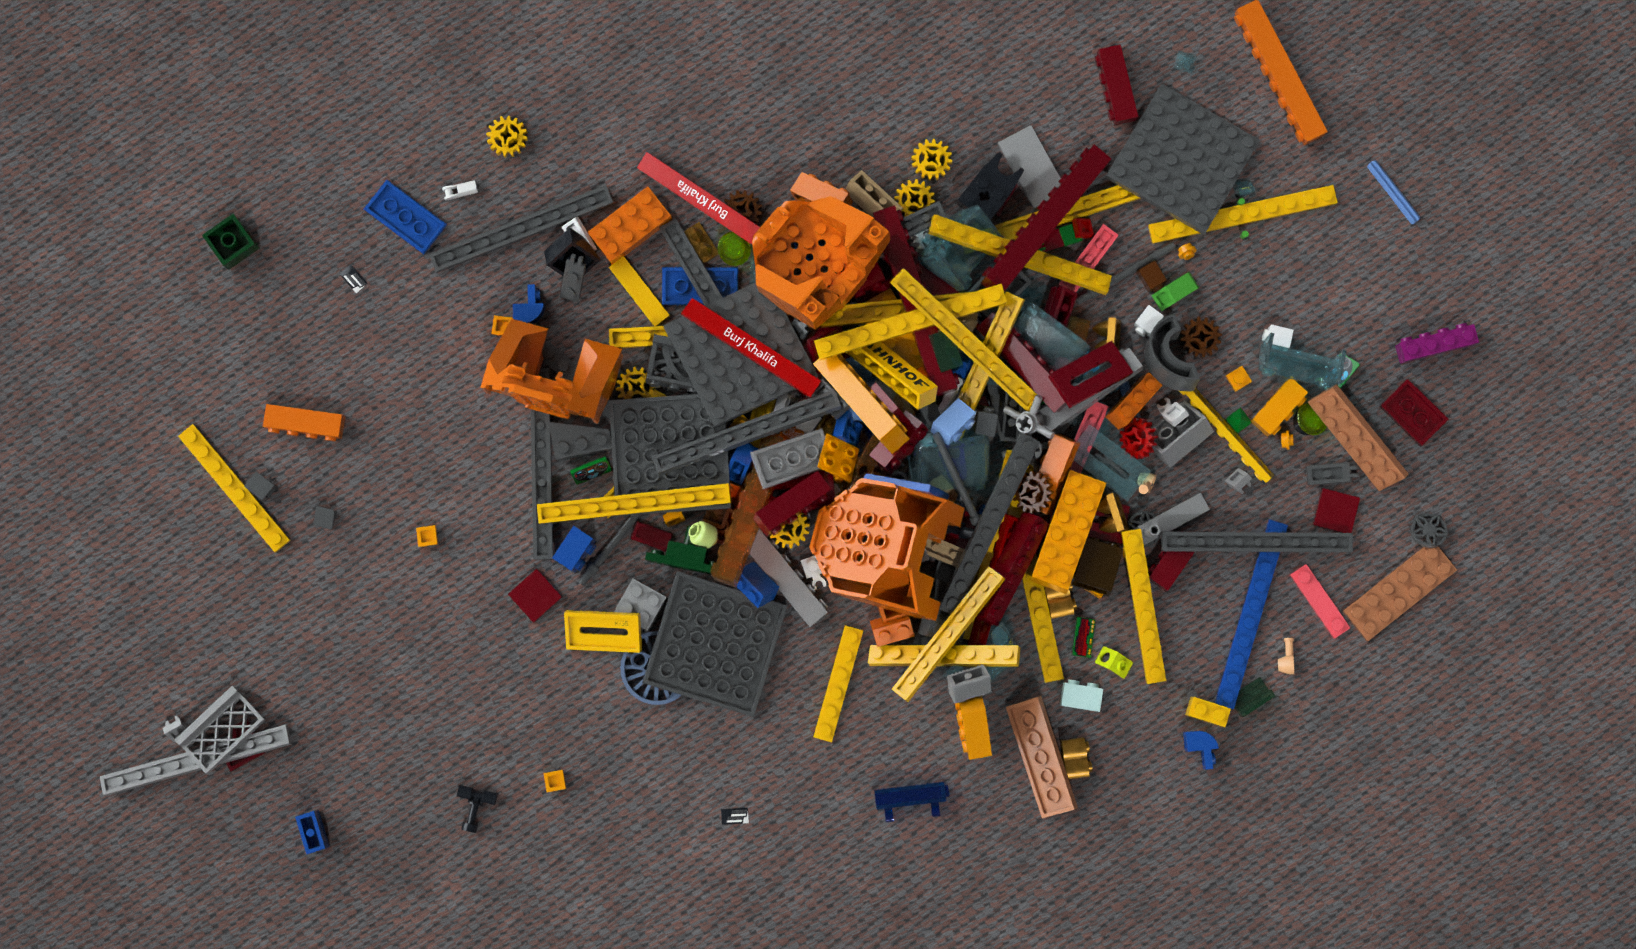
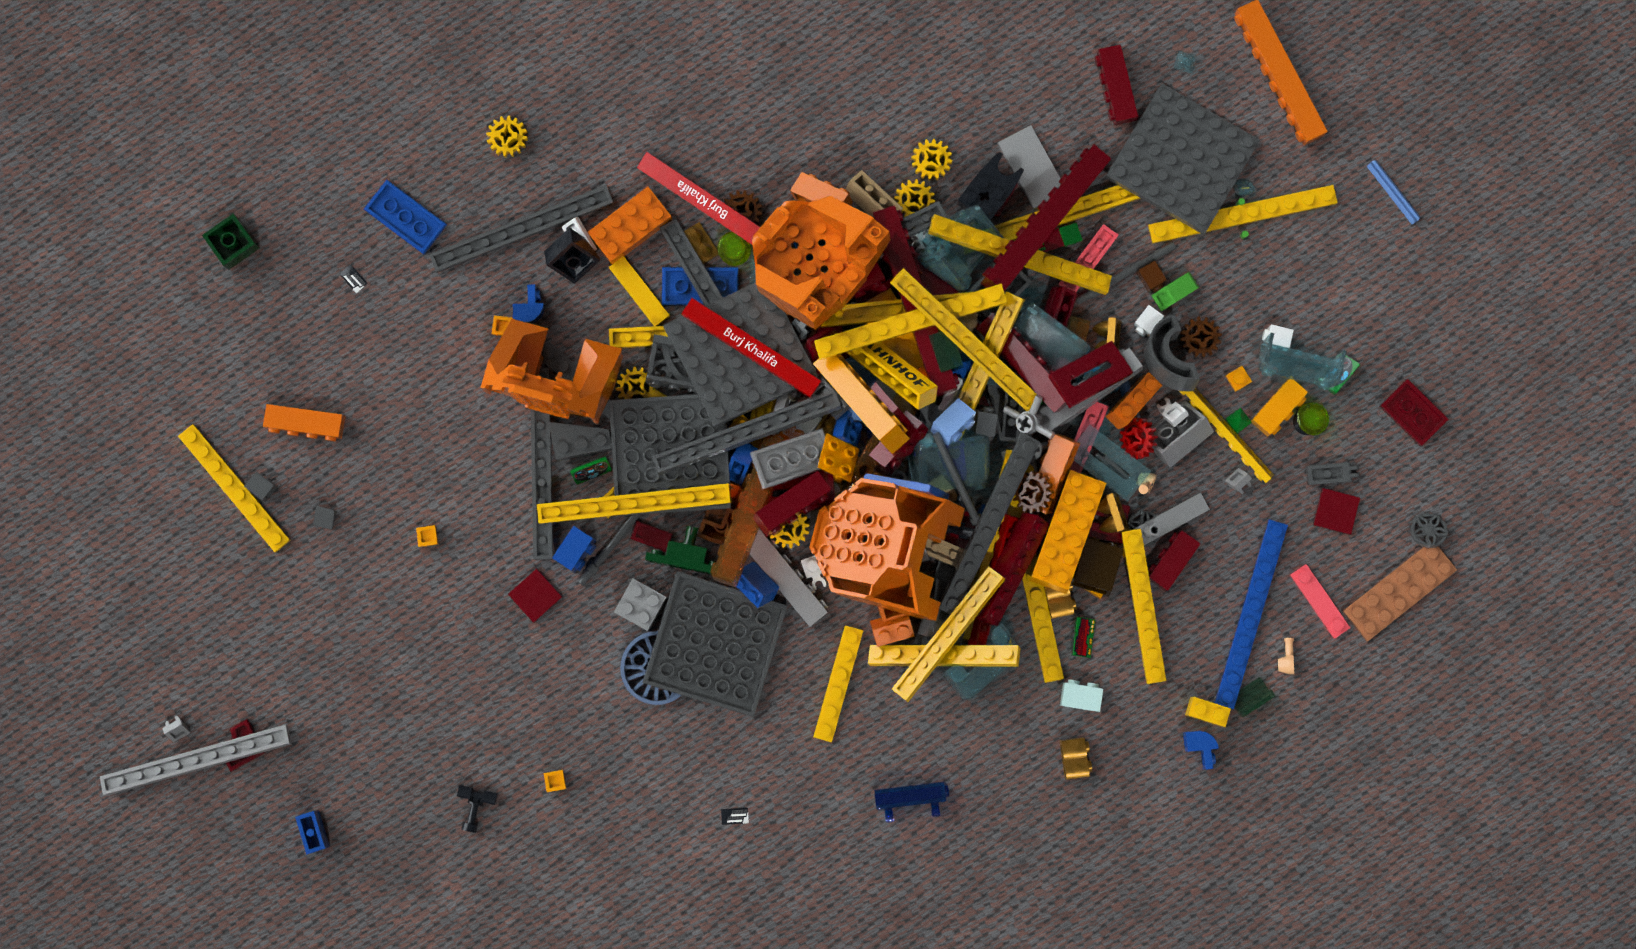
(213, 715): light grey fence -> none
(463, 190): white bar -> none
(573, 279): dark grey hinge -> none
(603, 642): yellow piece -> none
(673, 518): light orange plate -> none
(703, 534): yellowish green head -> none
(969, 684): light grey brick -> none
(973, 728): light orange brick -> none
(1041, 757): nougat plate -> none
(1083, 228): red tile -> none
(1117, 662): neon yellow bracket -> none
(1187, 251): light orange plate -> none
(1256, 542): dark grey plate -> none
(1287, 440): light orange plate -> none
(1358, 437): nougat plate -> none
(1438, 343): magenta brick -> none

